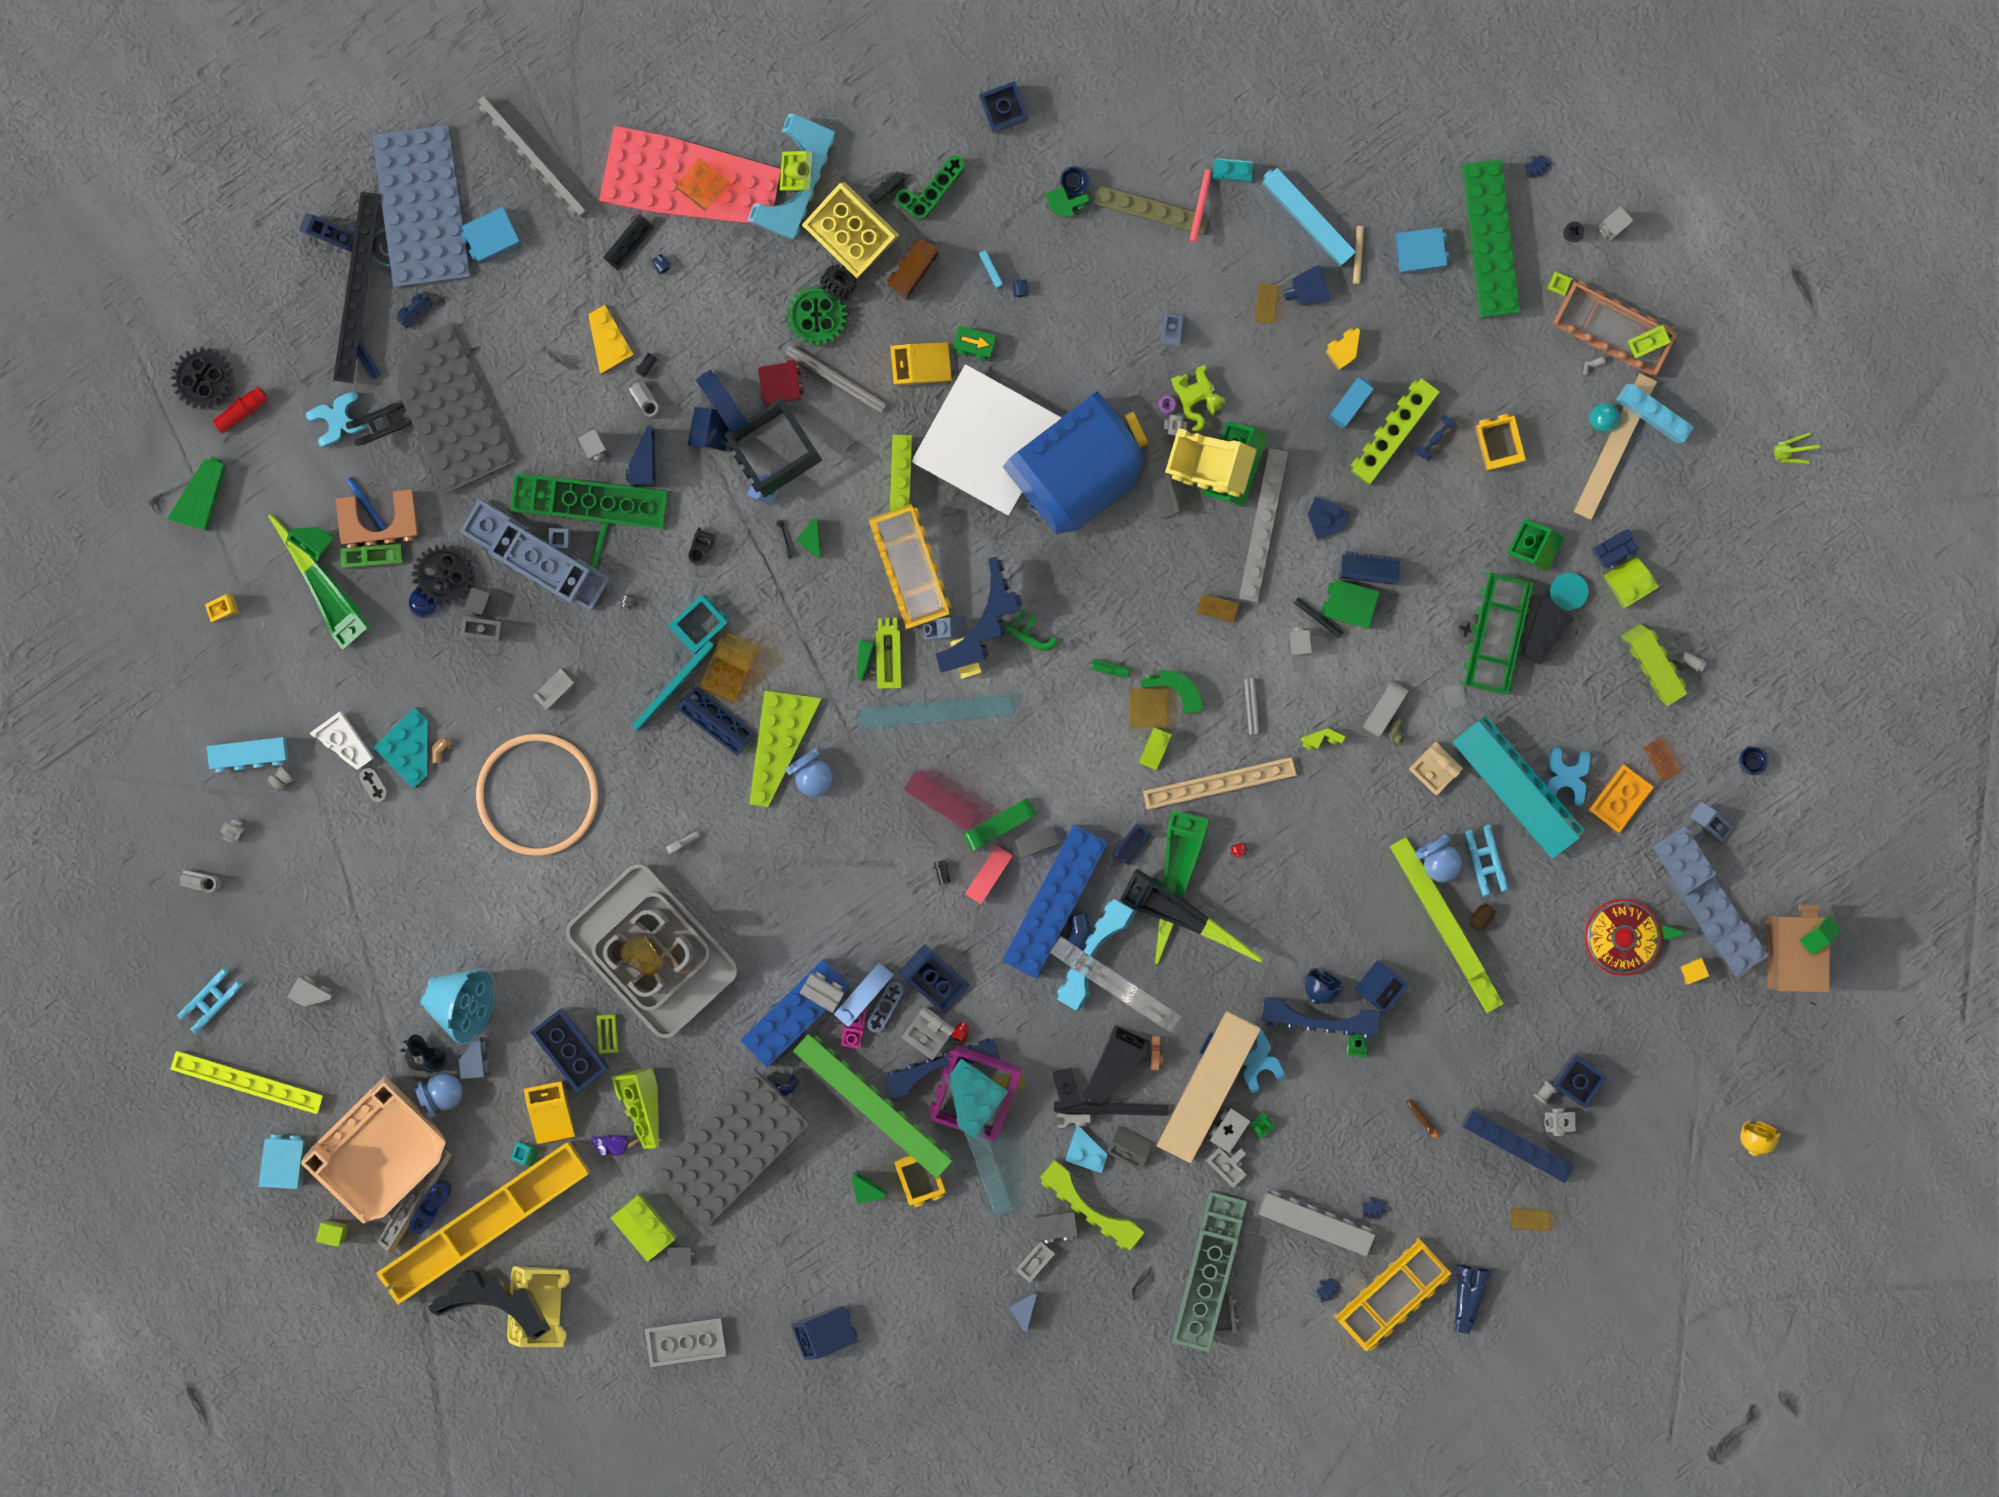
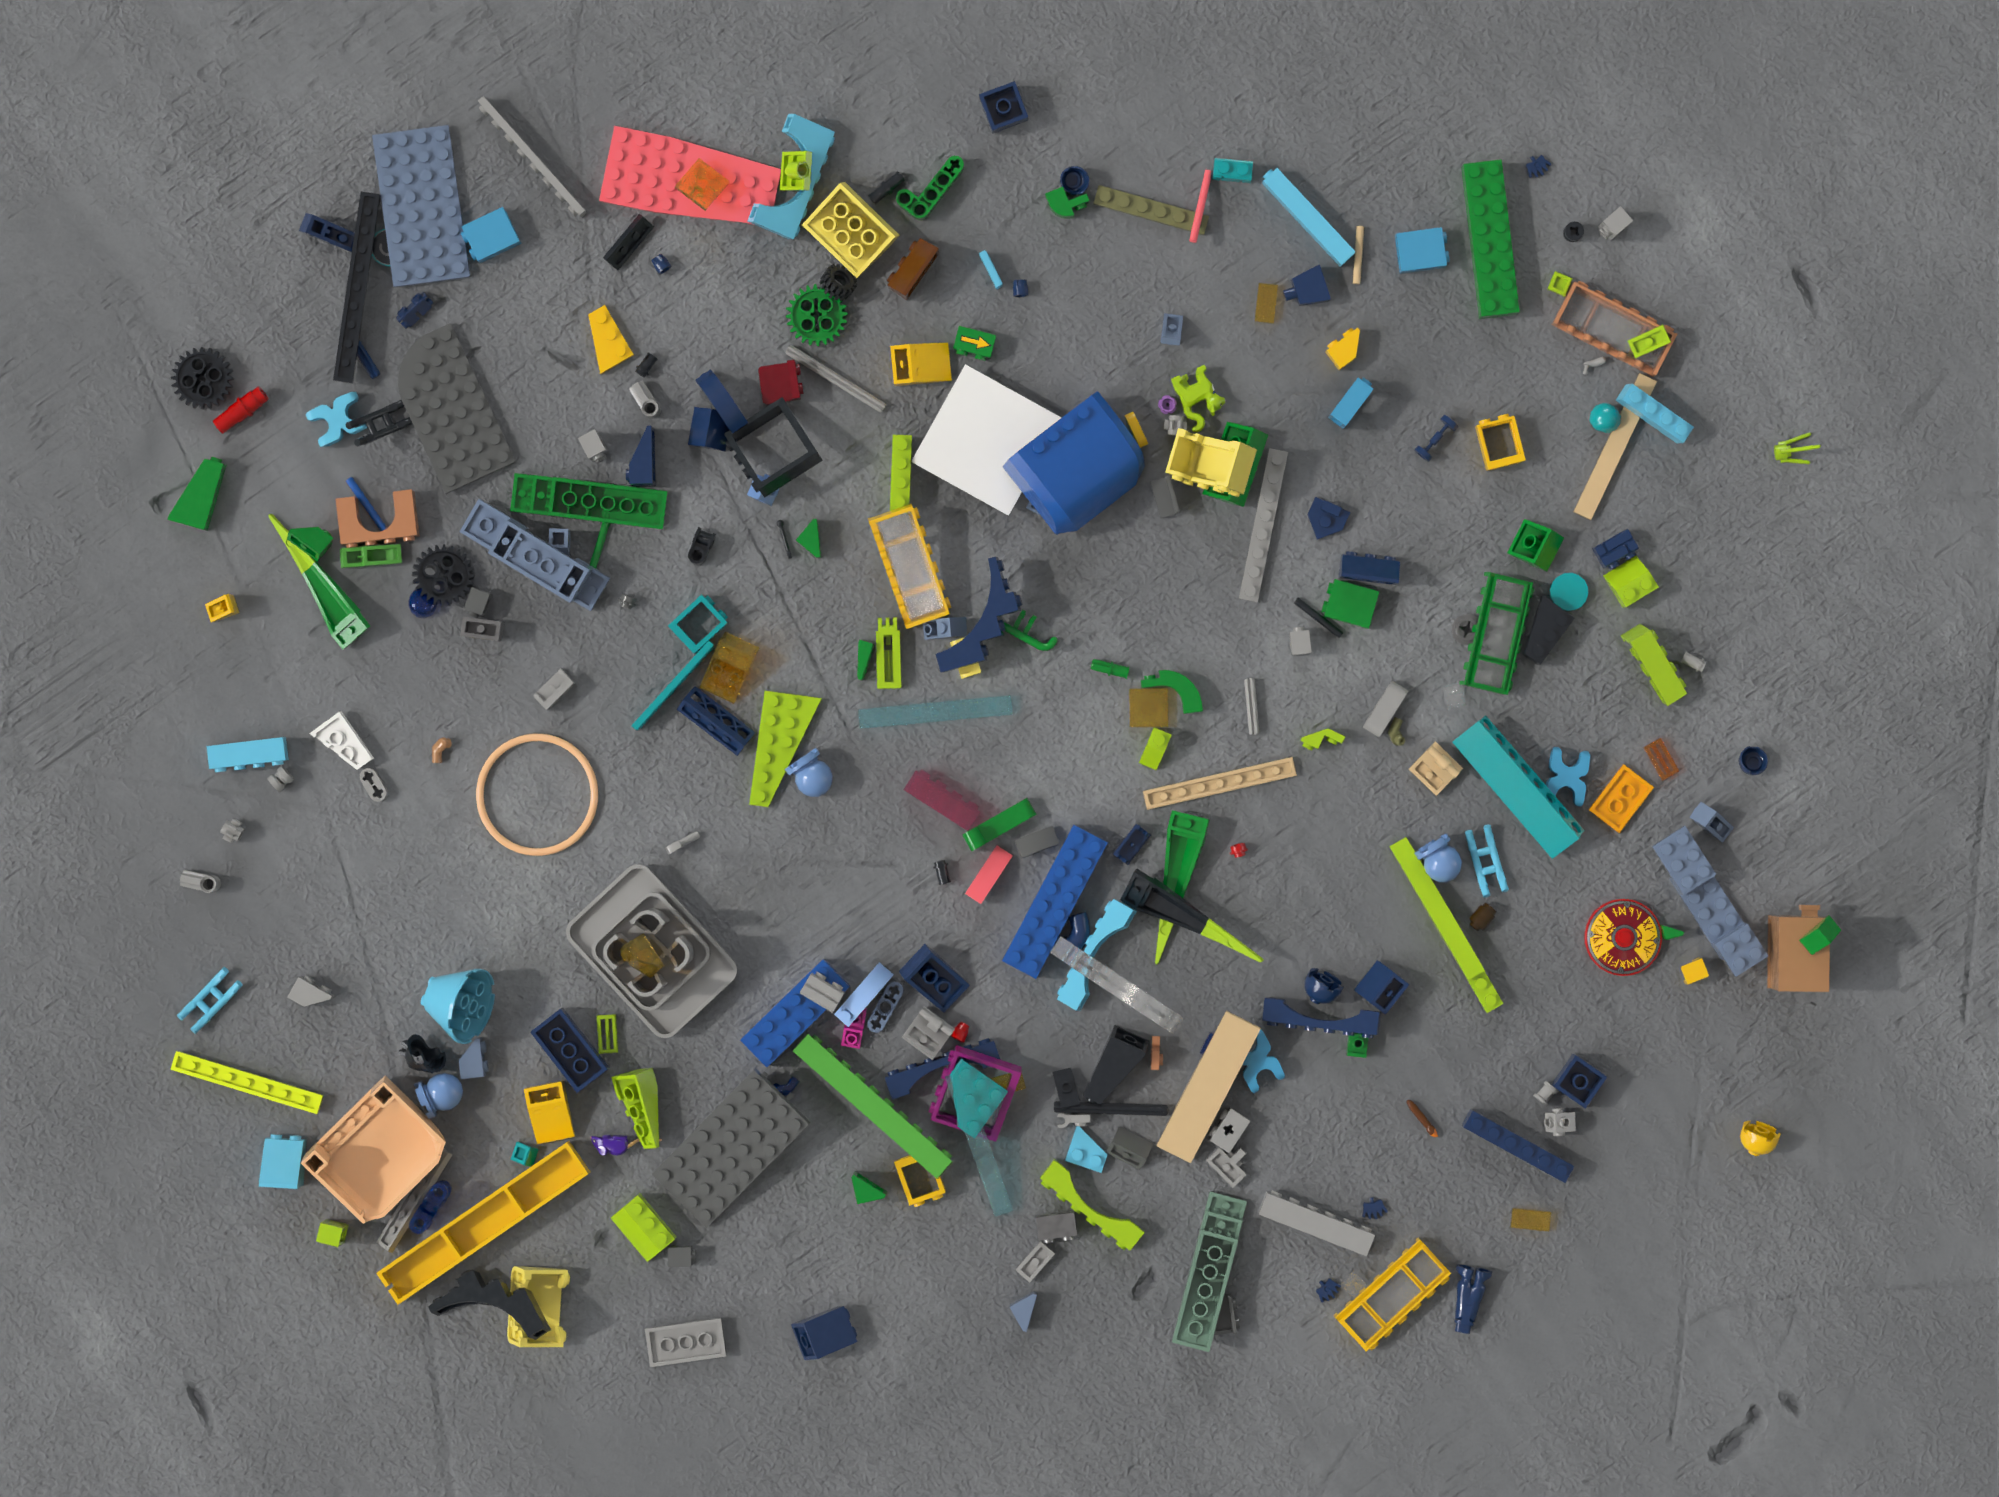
(407, 748): teal plate -> none
(1217, 608): pearl gold slope -> none
(1262, 1125): green tile -> none
(1427, 394): lime brick -> none

